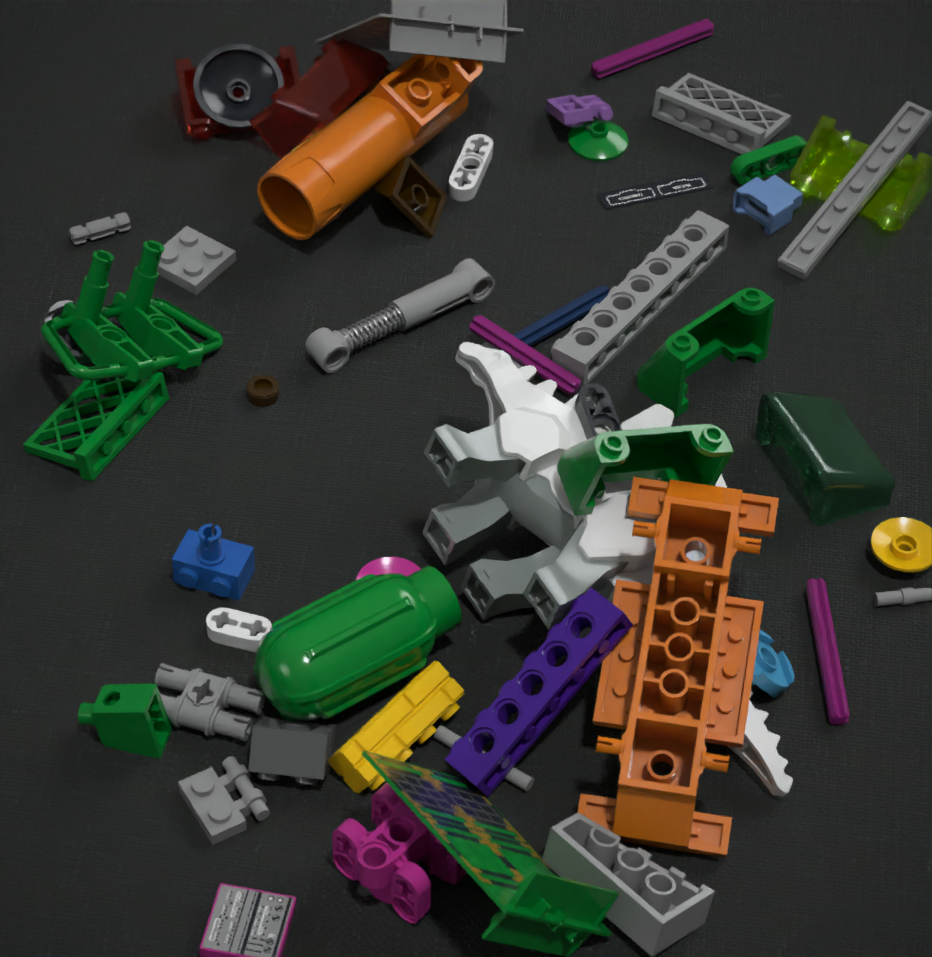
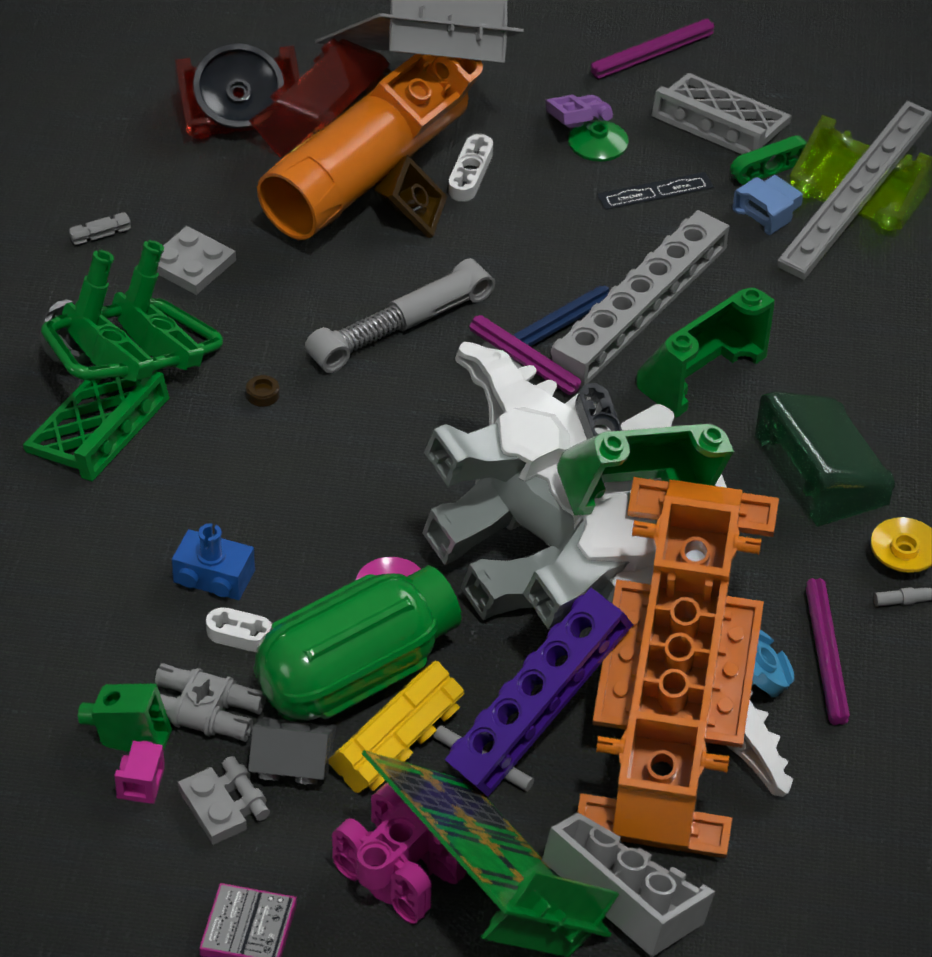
(140, 772): none -> dark pink brick

